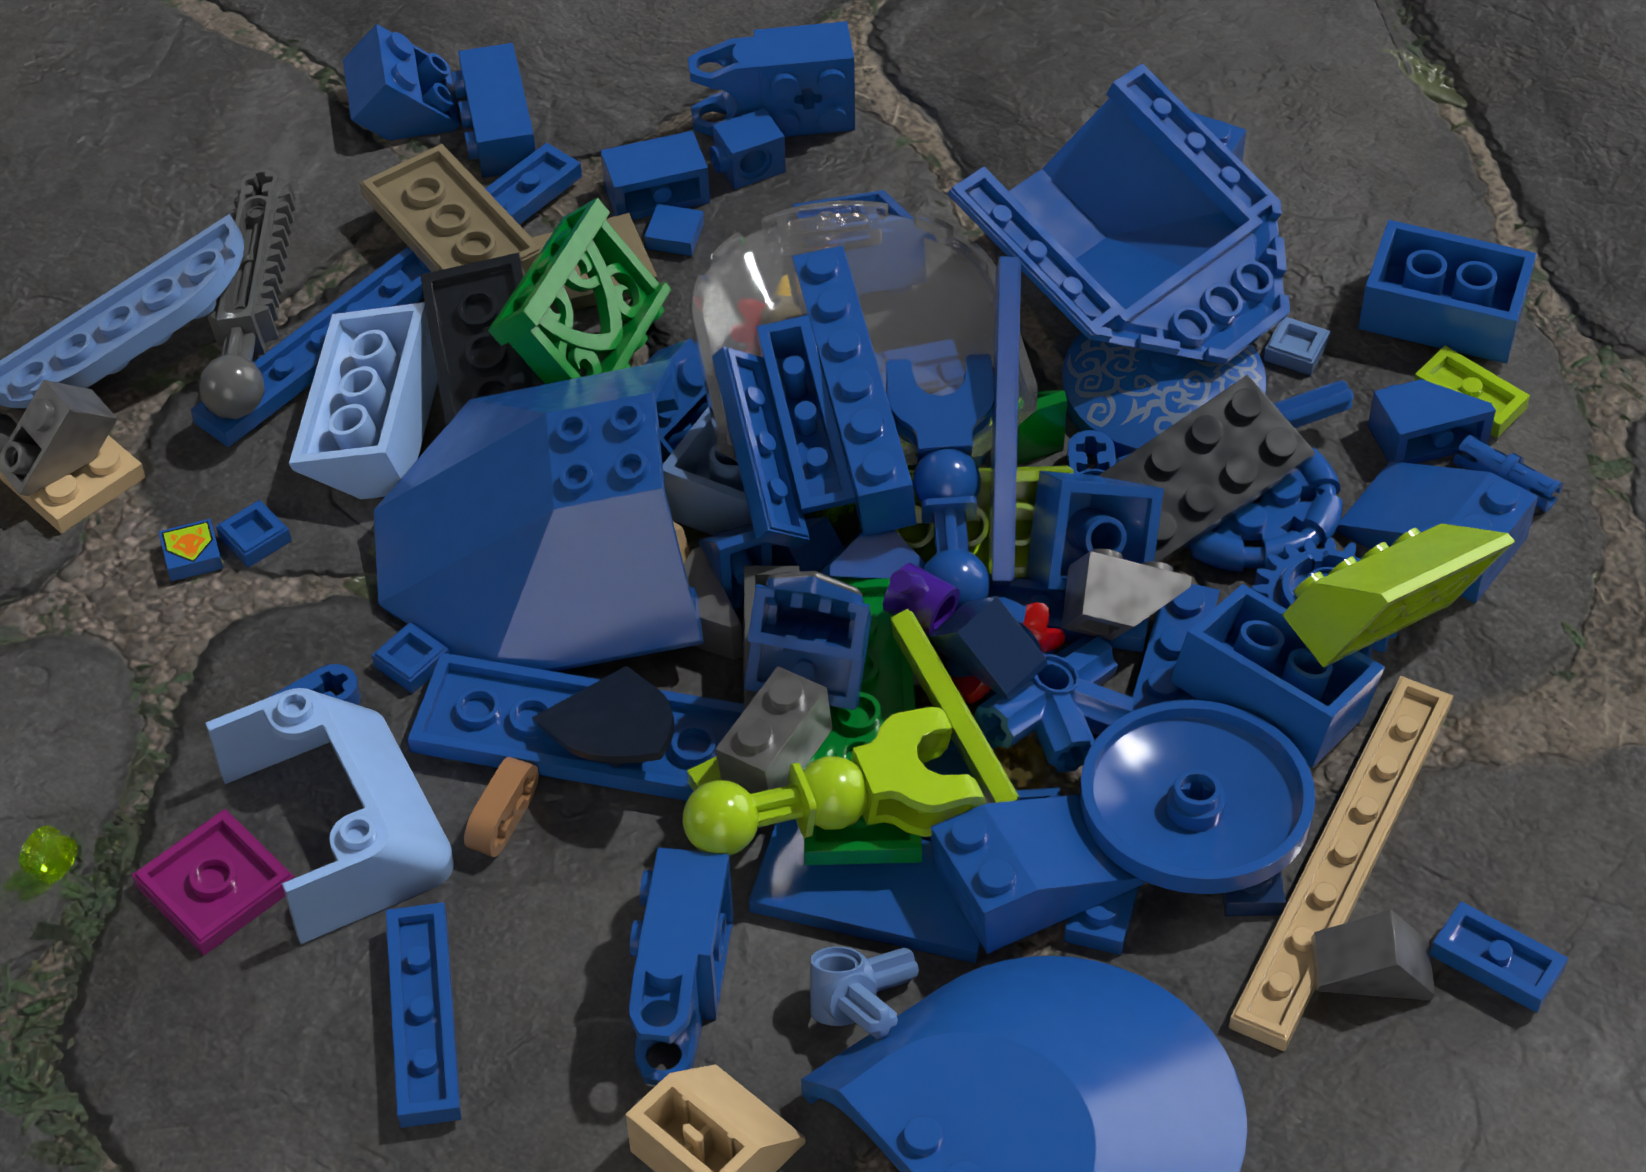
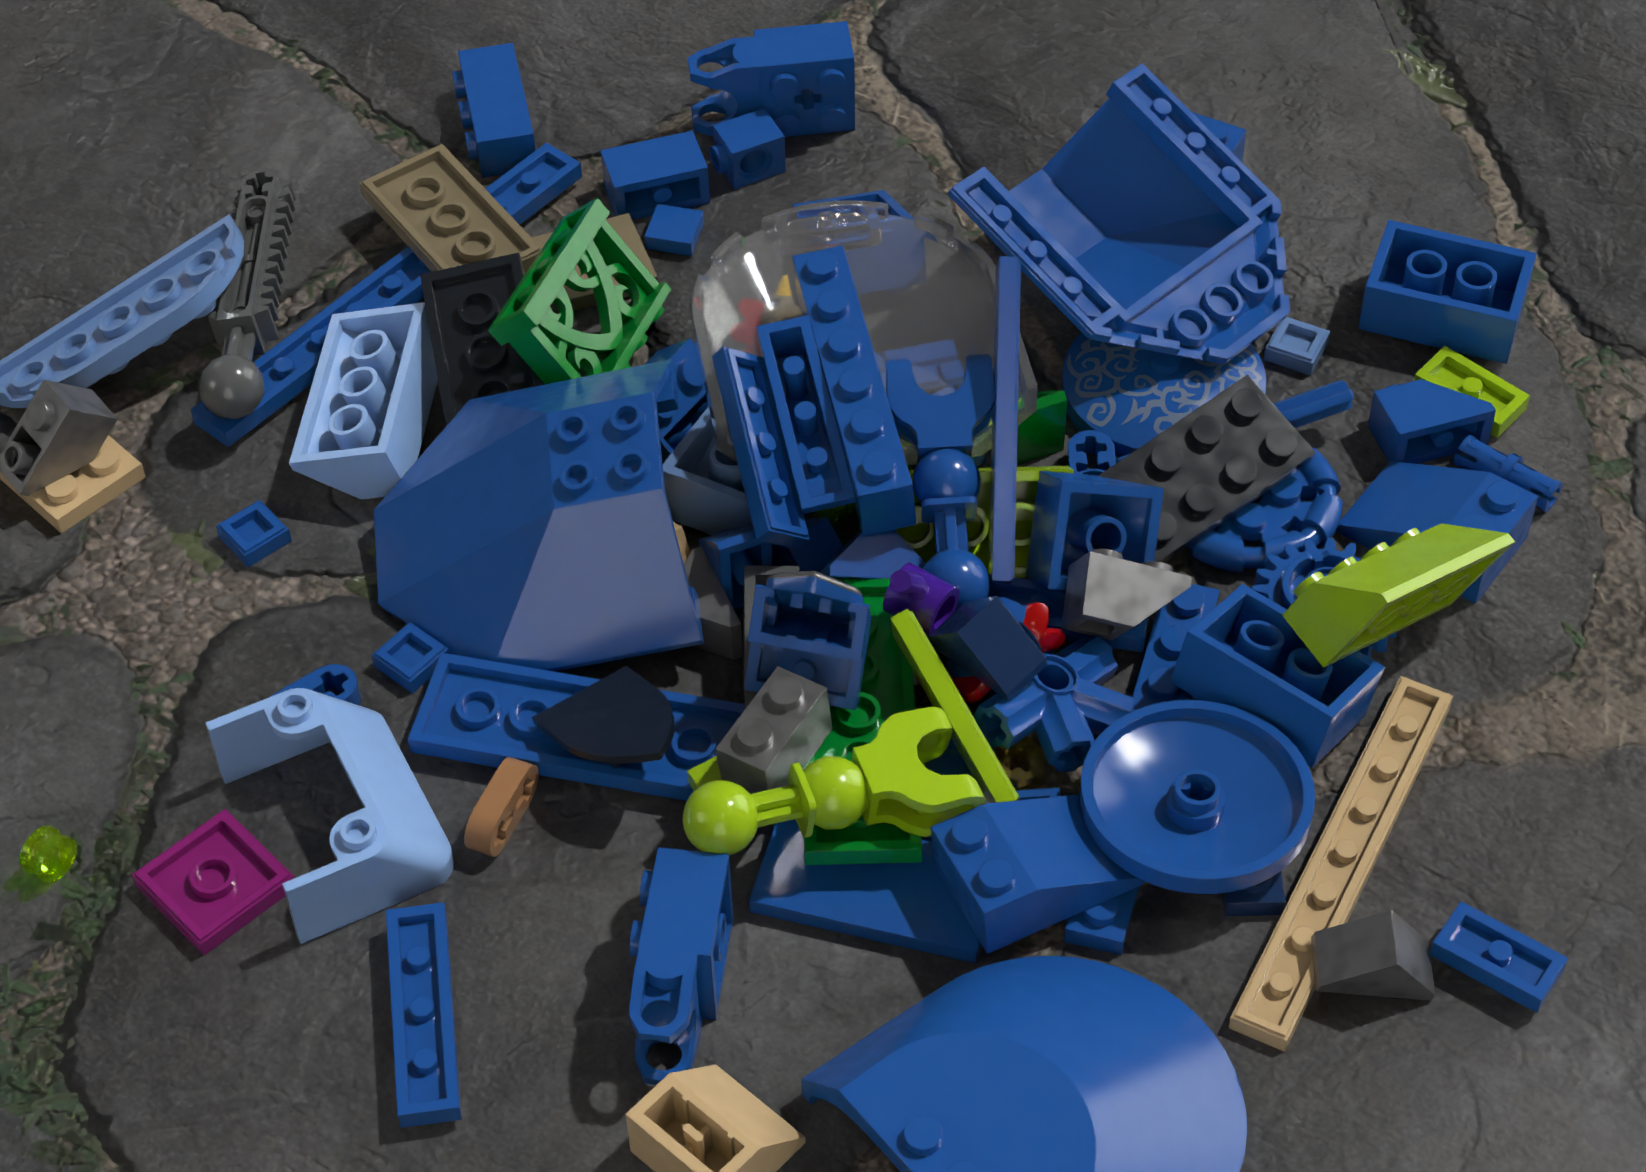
(190, 549): tile -> none
(399, 87): blue slope -> none
(847, 985): medium blue axle -> none

